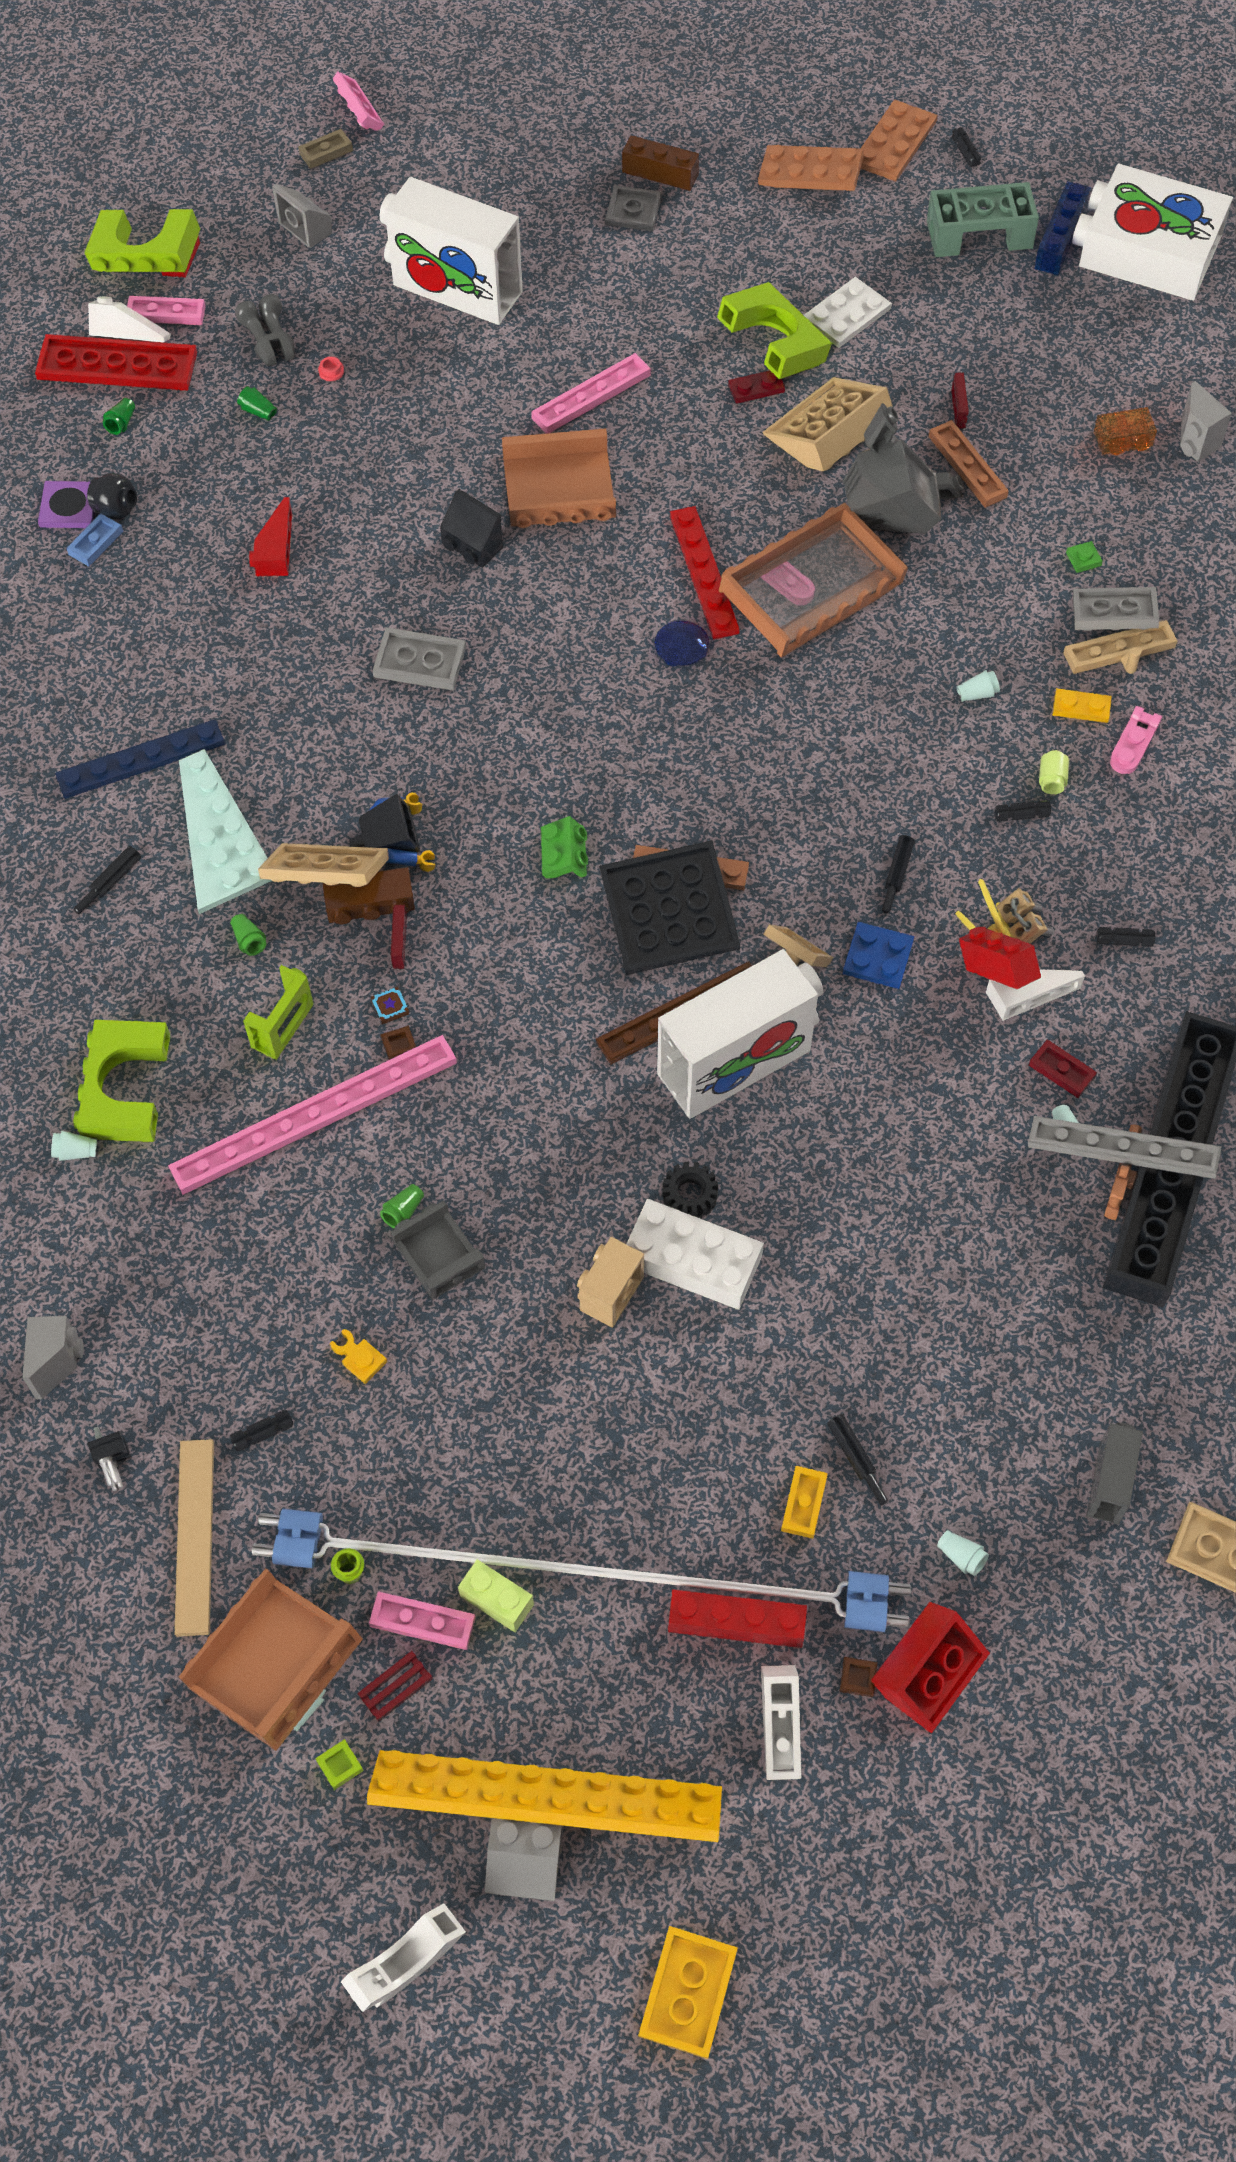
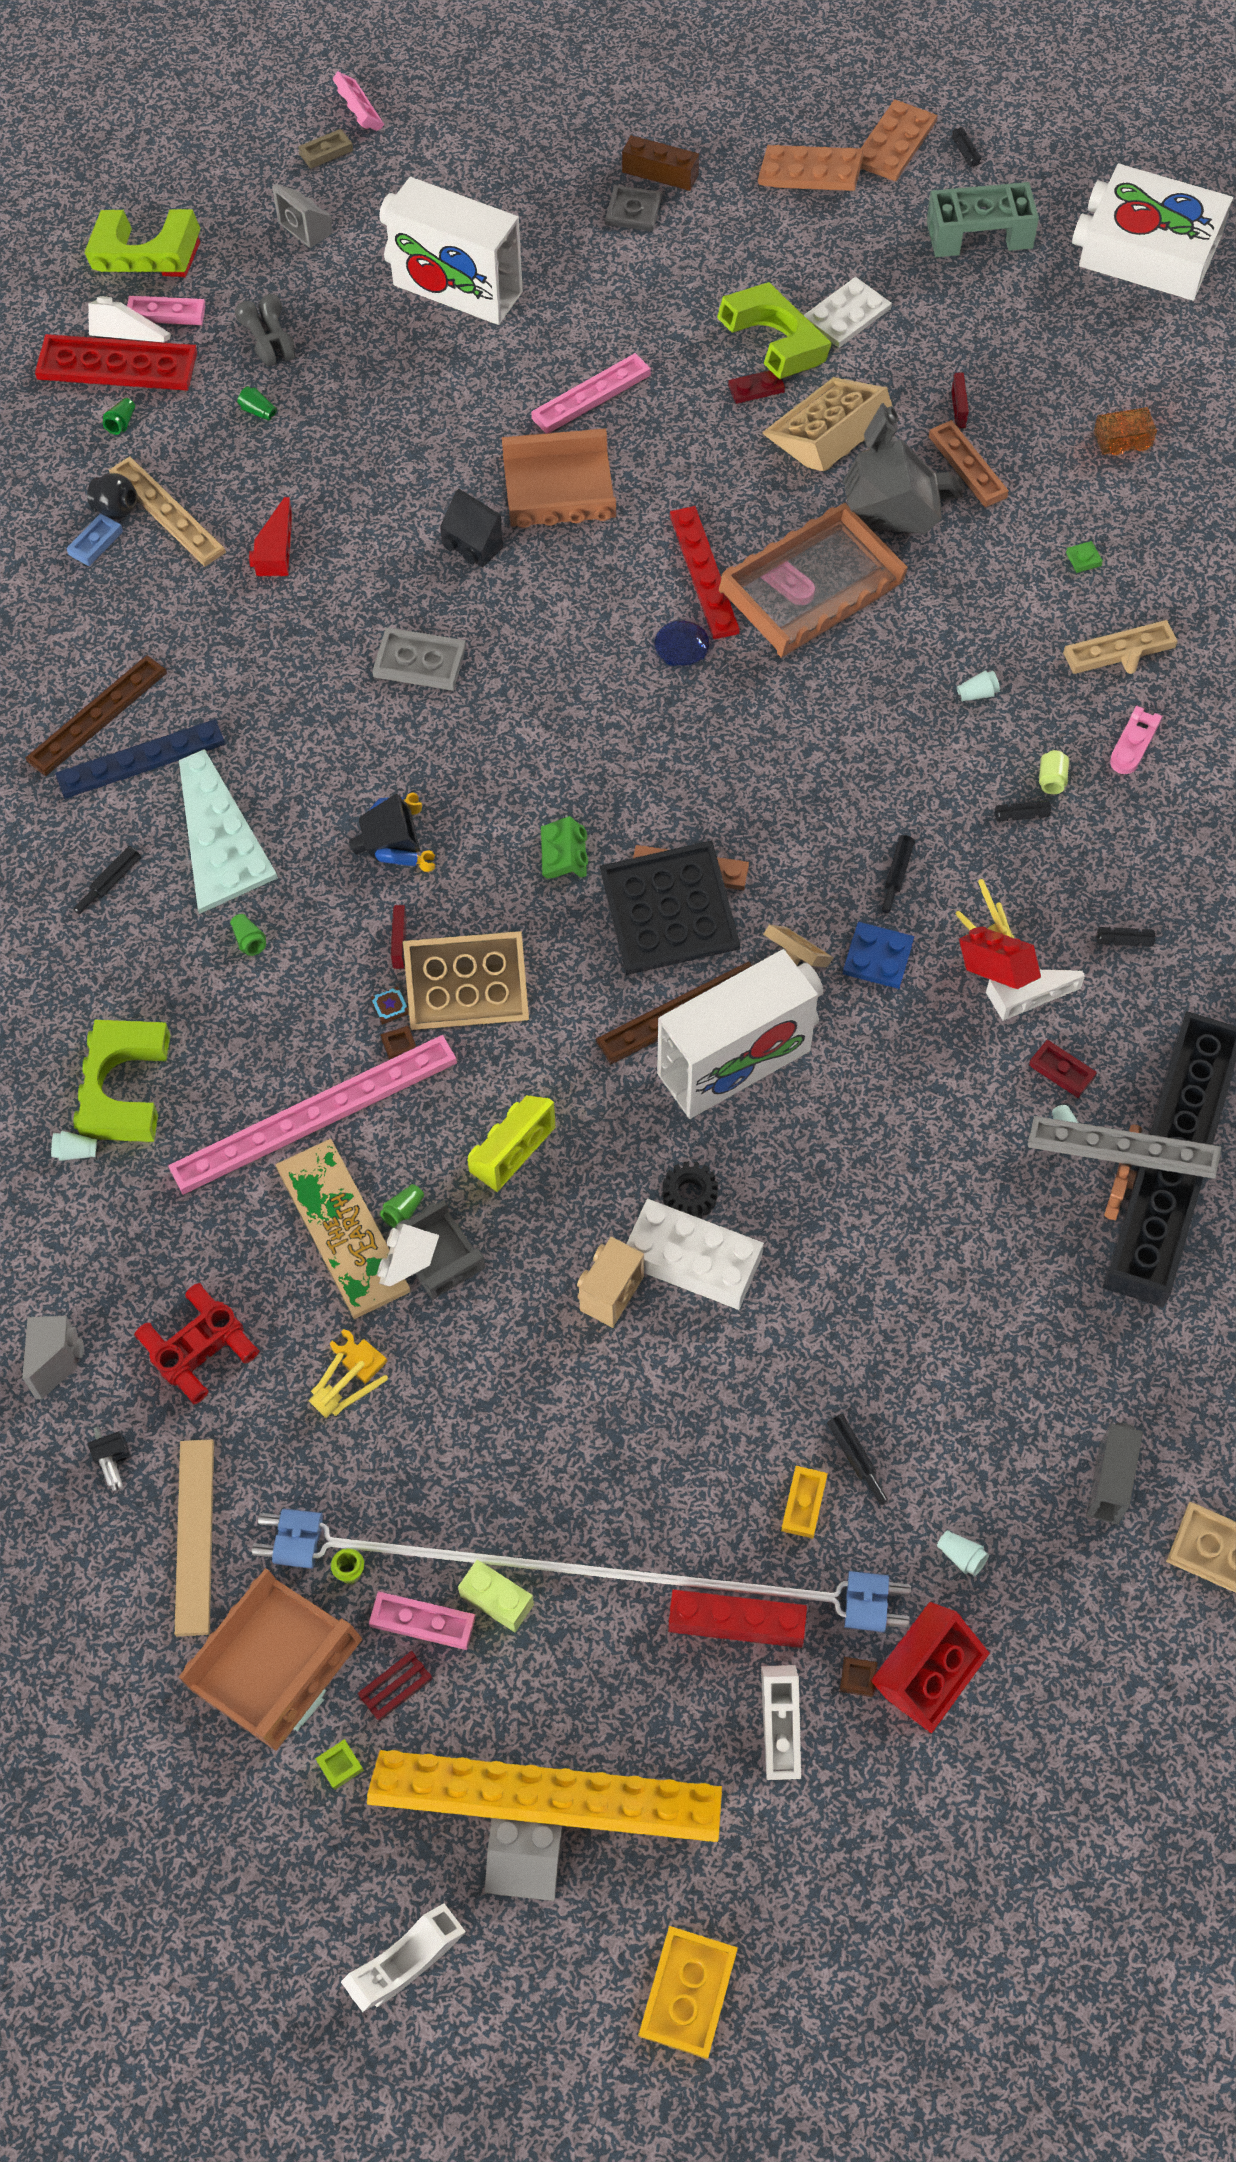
(65, 505): medium lavender tile -> none
(96, 715): none -> reddish brown tile
(170, 513): none -> tan tile
(196, 1342): none -> red piece
(261, 1430): black axle -> none
(263, 1032): lime panel -> none
(323, 864): tan plate -> none
(327, 1399): none -> light yellow plant
(331, 369): coral plate -> none
(340, 1226): none -> tan tile
(369, 901): reddish brown brick -> none
(409, 1253): none -> white slope
(466, 980): none -> tan slope
(512, 1141): none -> neon yellow slope
(1031, 925): tan piece -> none
(1061, 228): clear blue brick -> none
(1082, 705): yellow plate -> none
(1115, 608): light grey plate -> none
(1202, 423): light grey slope -> none

